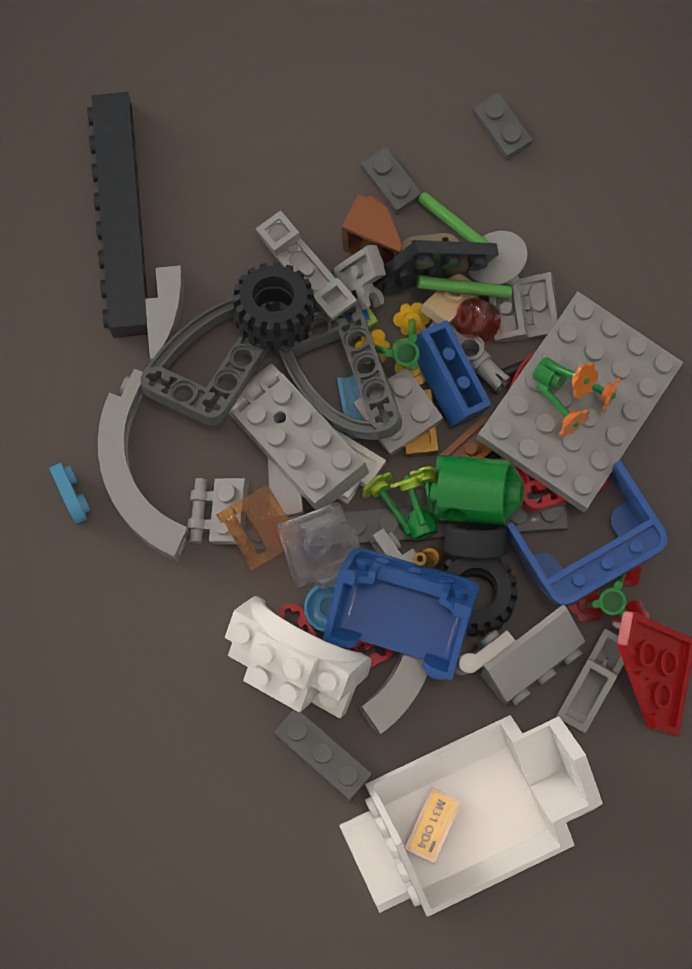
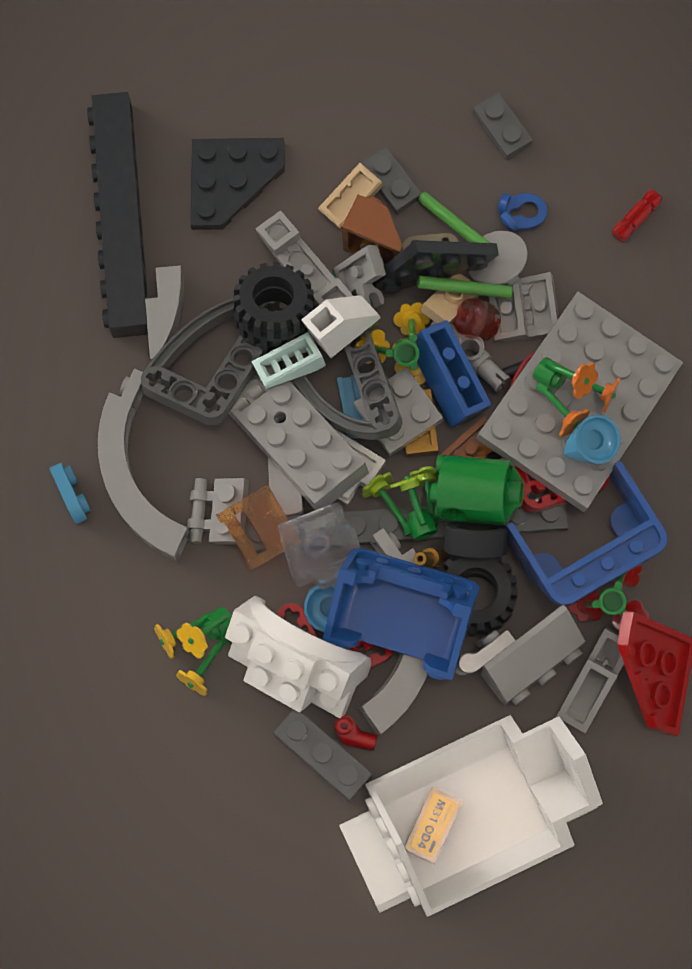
(194, 641): none -> plant
(230, 176): none -> black plate
(292, 371): none -> light aqua slope
(339, 322): none -> white slope
(340, 201): none -> tan plate
(352, 735): none -> red arm
(508, 203): none -> blue piece
(593, 440): none -> dark azure piece
(637, 215): none -> red axle

